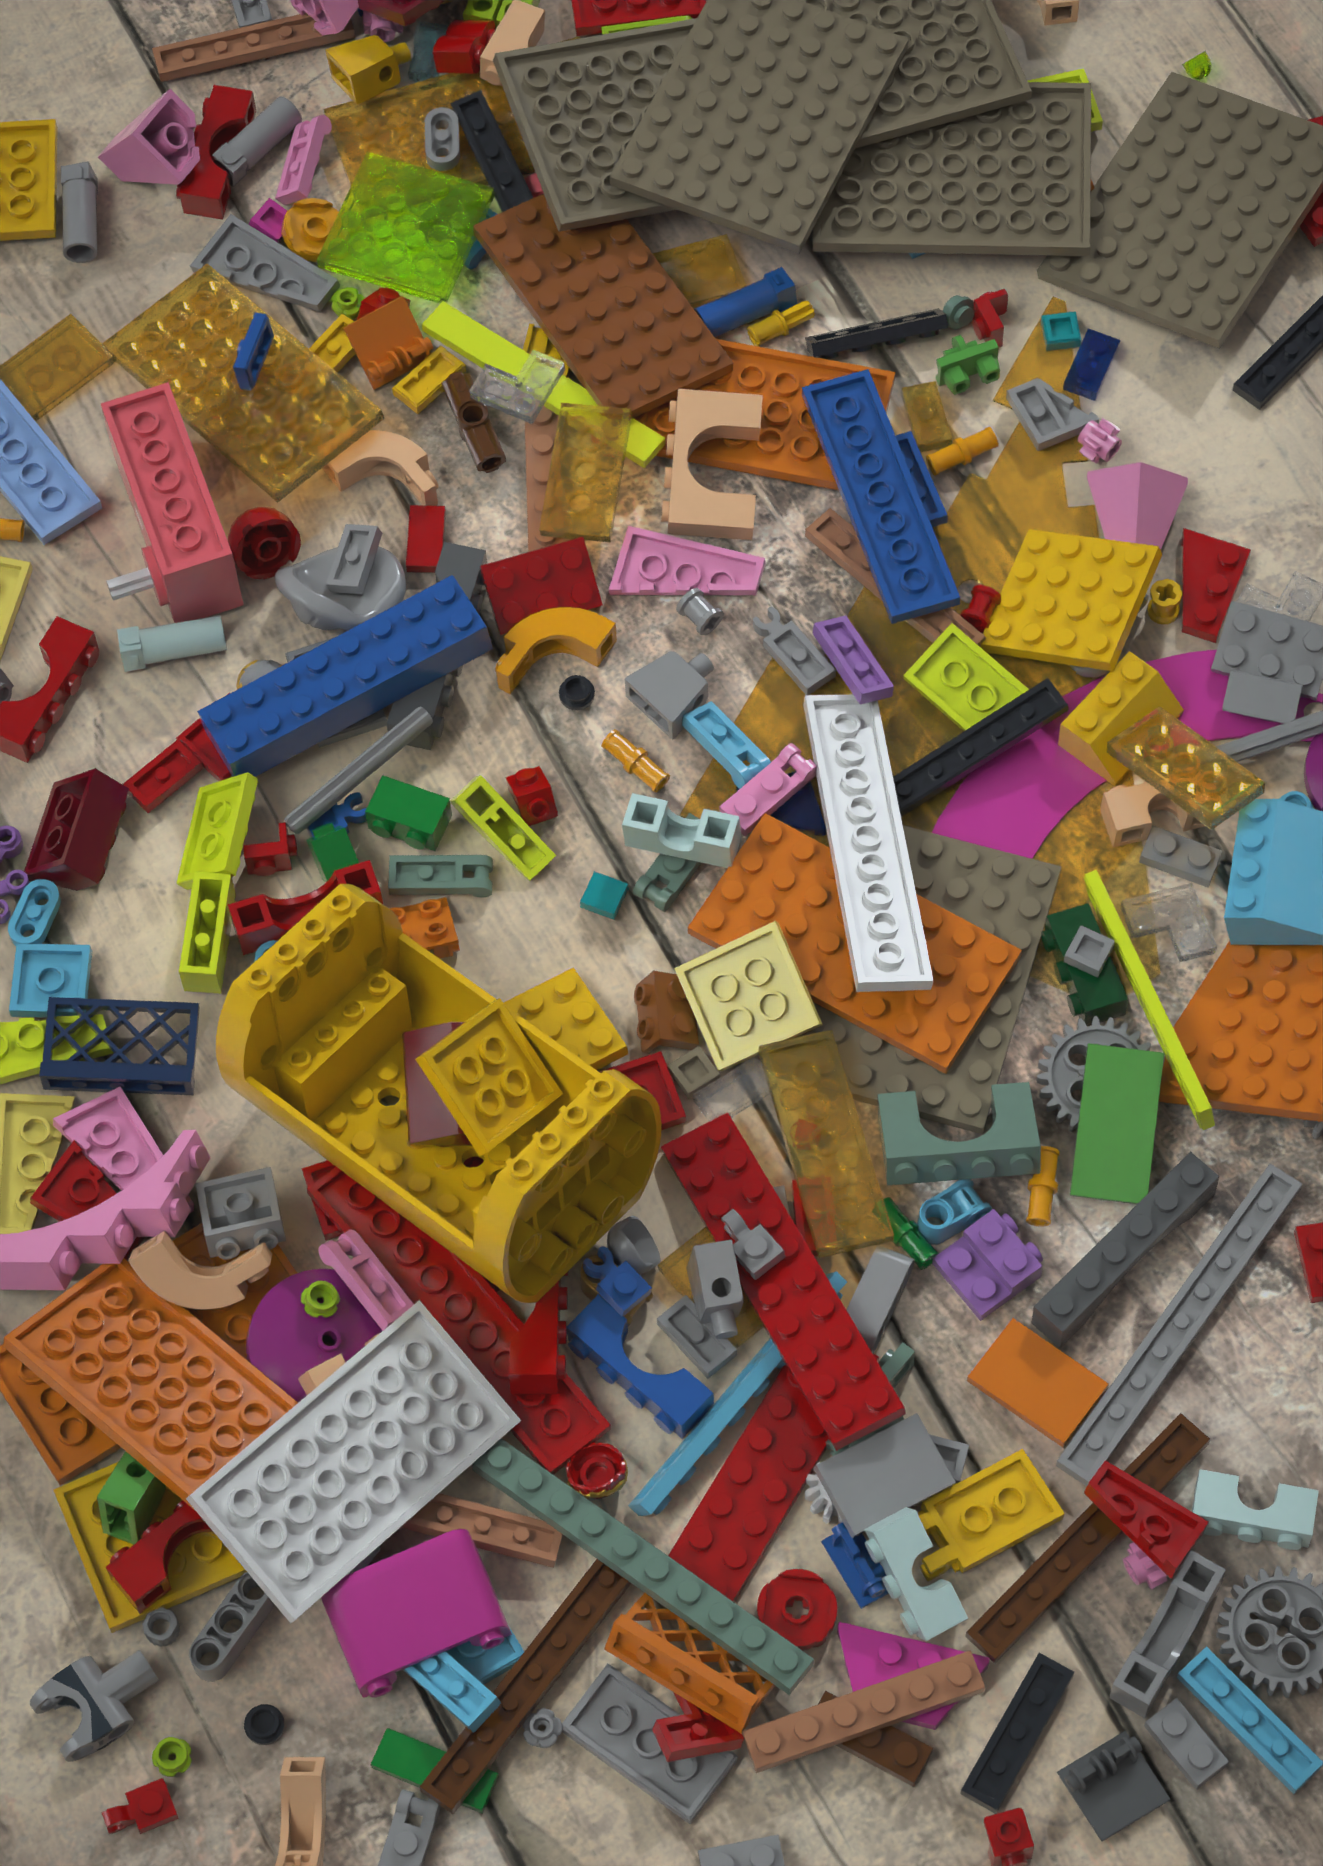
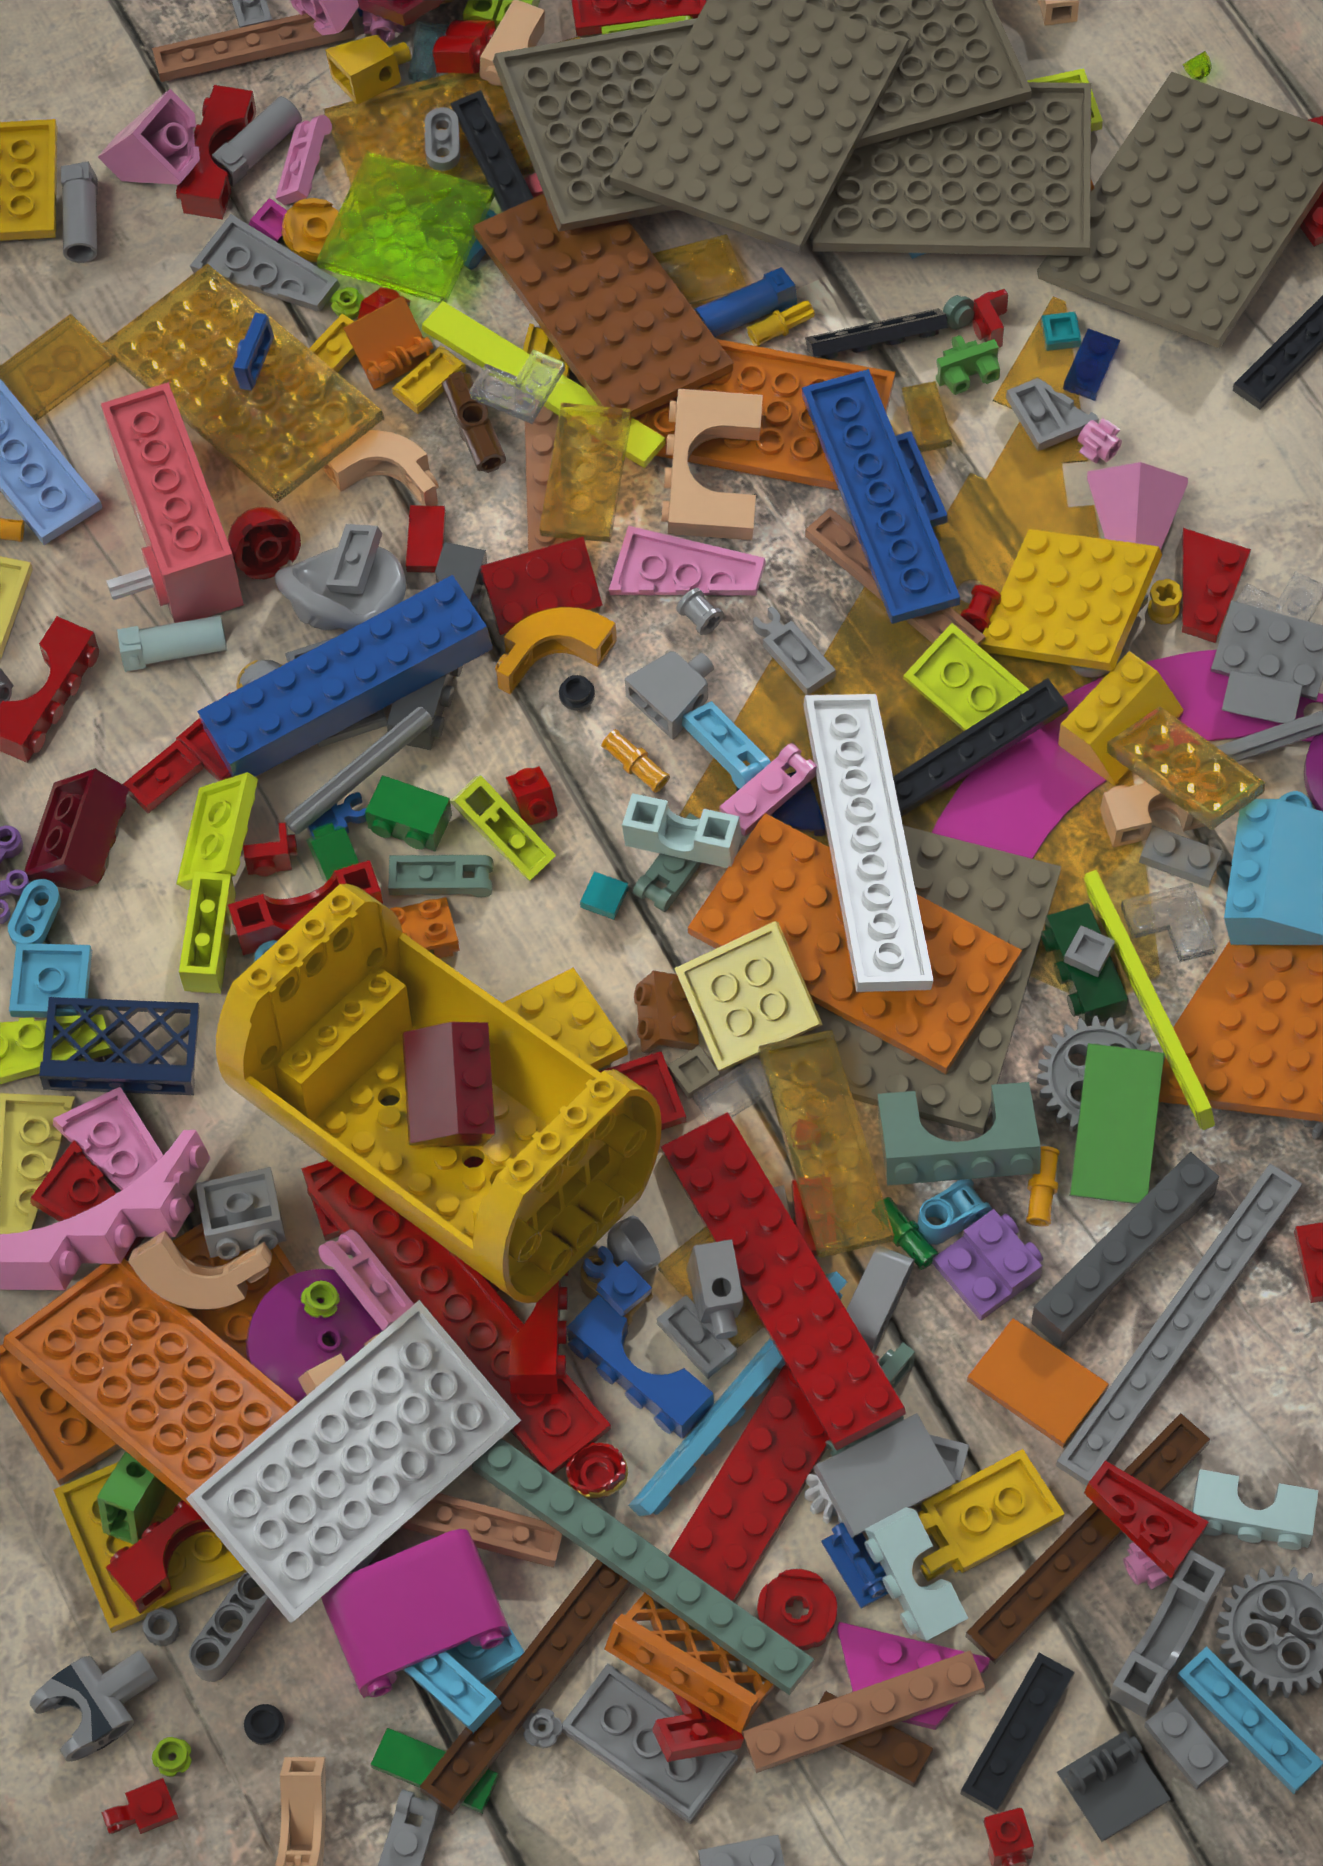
(489, 1077): yellow plate -> none
(753, 1248): light grey plate -> none
(853, 660): medium lavender plate -> none
(962, 451): light orange pin -> none

